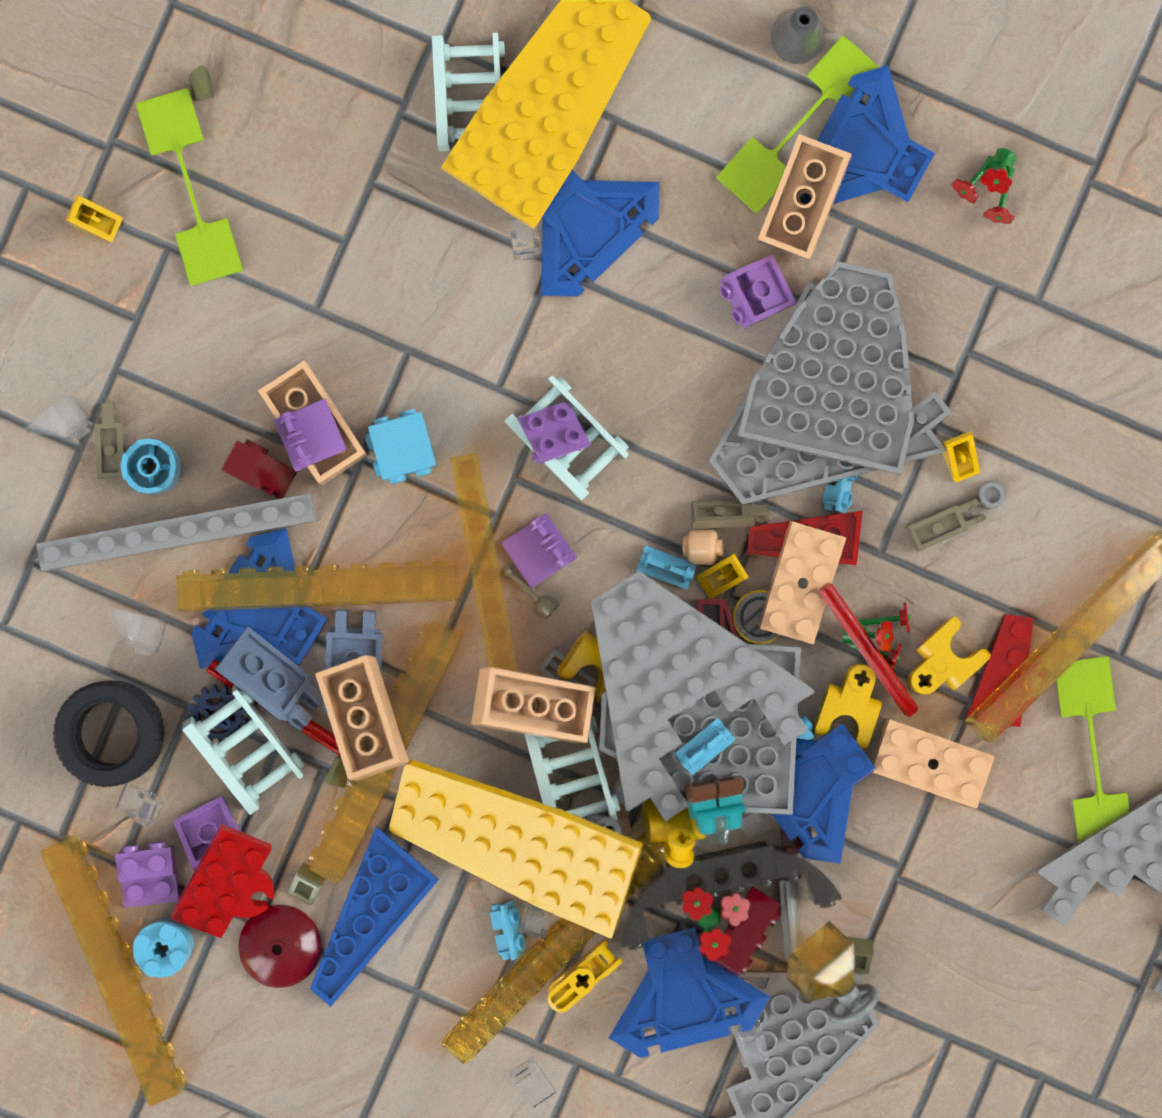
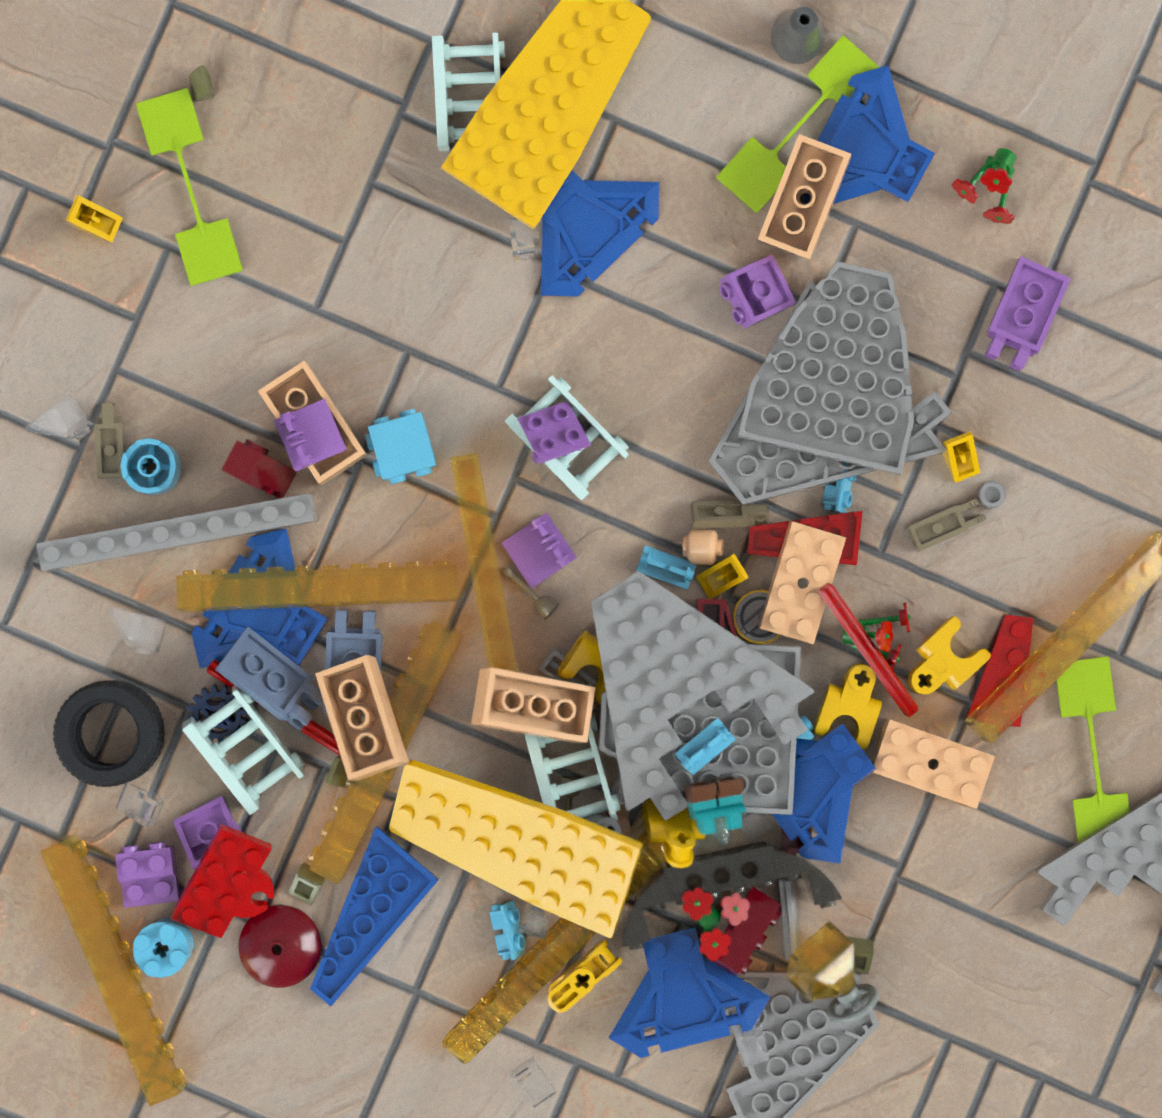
(1026, 311): none -> medium lavender tile

